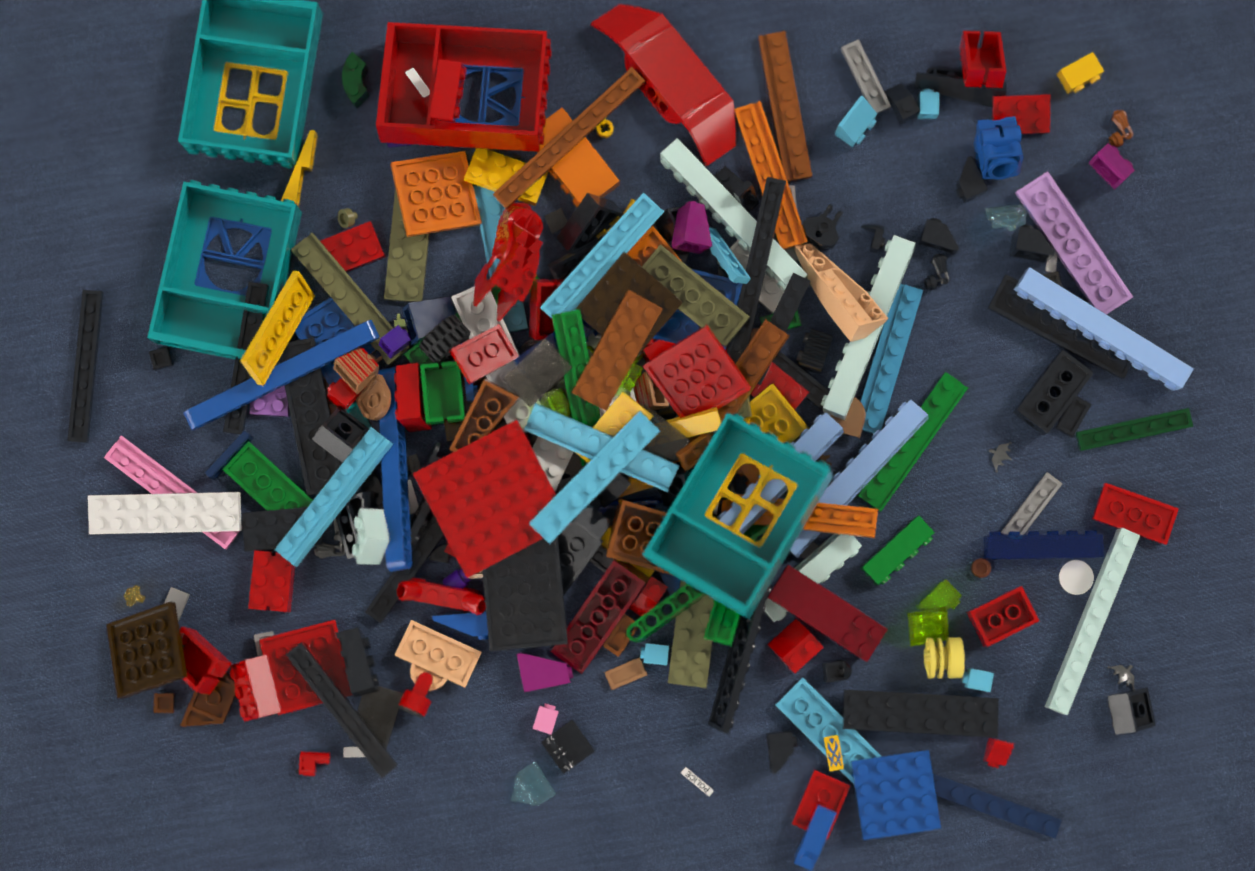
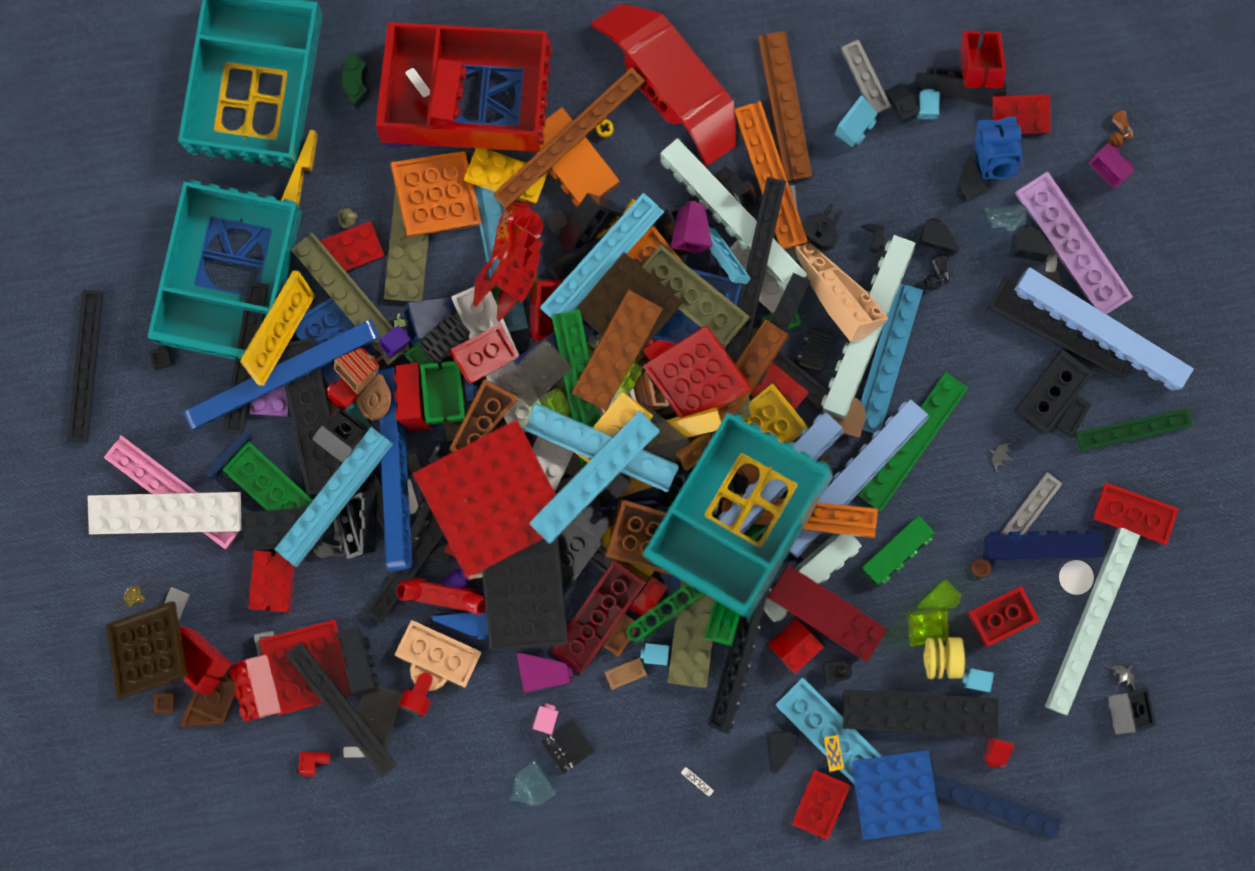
(371, 536): light aqua brick -> none
(814, 838): blue slope -> none
(1080, 73): yellow brick -> none

